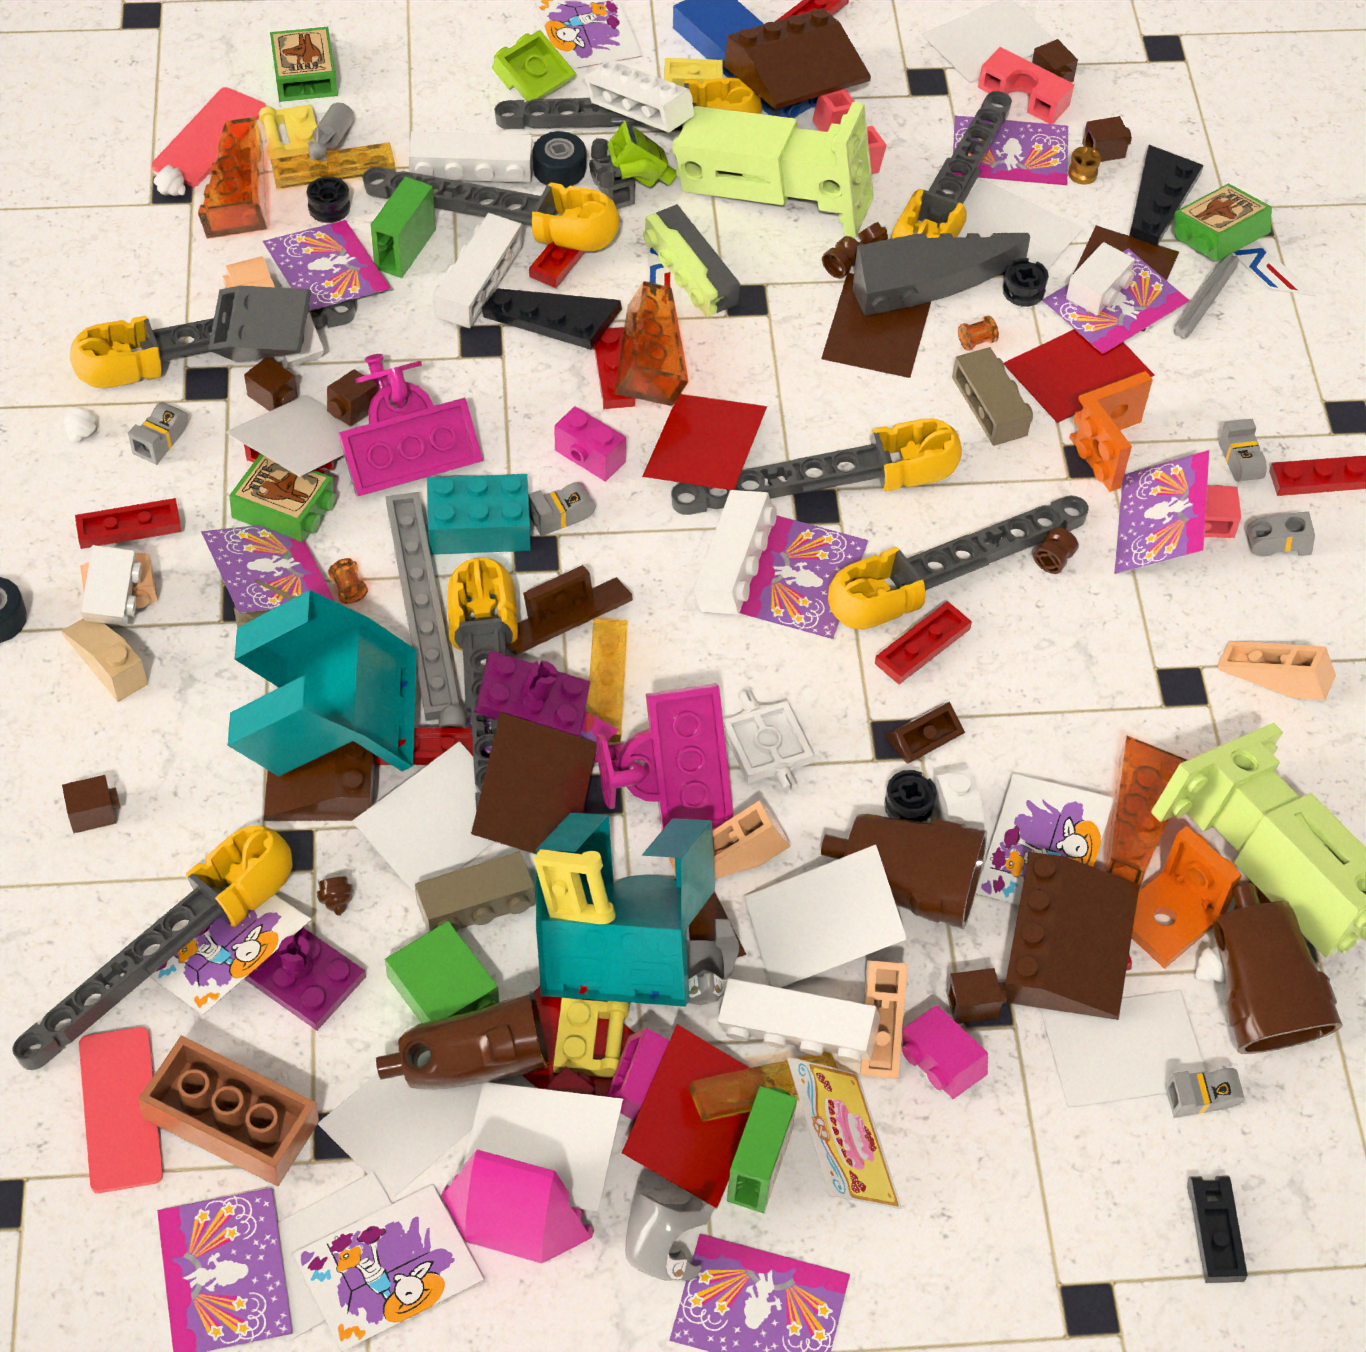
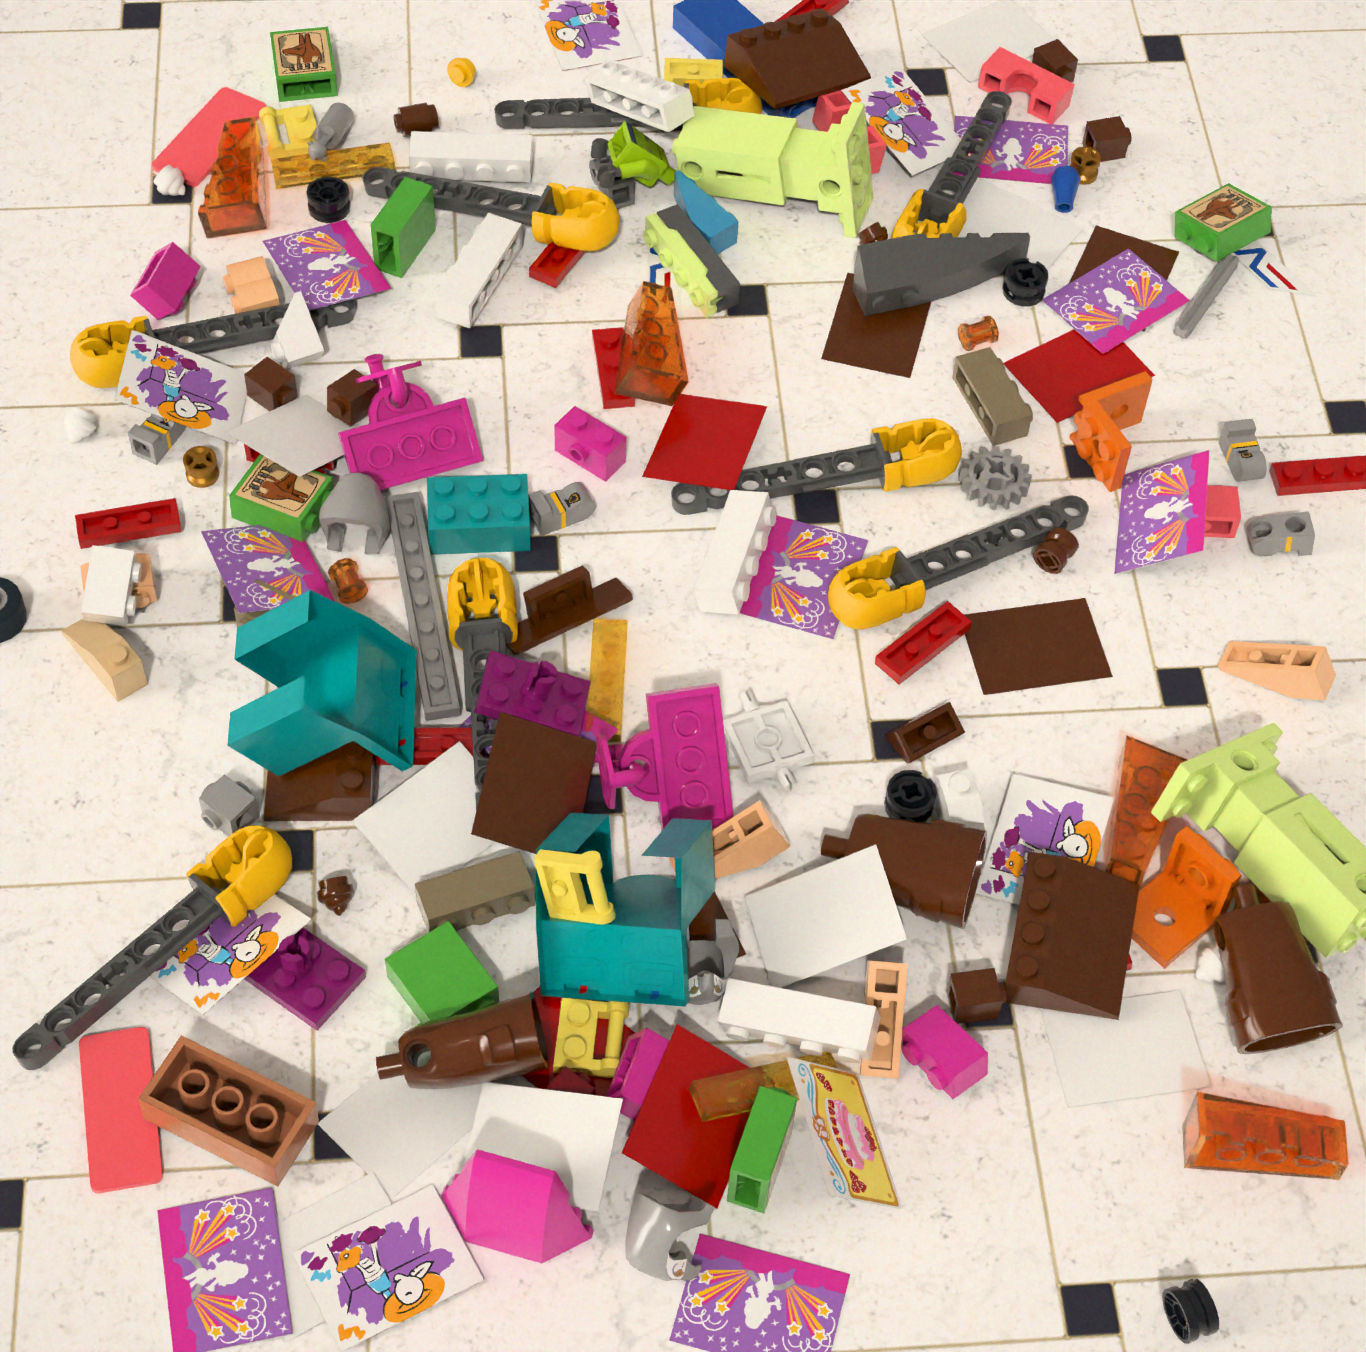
(90, 803): reddish brown brick -> none
(166, 281): none -> dark pink brick
(181, 386): none -> sticker
(201, 466): none -> pearl gold wheel
(228, 806): none -> light grey brick
(259, 322): dark grey slope -> none
(358, 502): none -> light grey piece
(416, 118): none -> reddish brown brick
(453, 717): light grey hinge -> none
(461, 71): none -> yellow plate
(532, 67): lime plate -> none
(557, 316): black wing -> none
(559, 158): black wheel -> none
(710, 218): none -> dark azure slope
(844, 258): reddish brown wheel -> none
(905, 120): none -> sticker
(995, 477): none -> light grey gear
(1036, 646): none -> reddish brown sticker
(1065, 187): none -> blue cone
(1101, 279): white brick -> none
(1162, 191): black wing -> none
(1190, 1310): none -> black wheel
(1204, 1091): light grey leg -> none
(1217, 1230): black plate -> none
(1262, 1139): none -> clear orange wedge

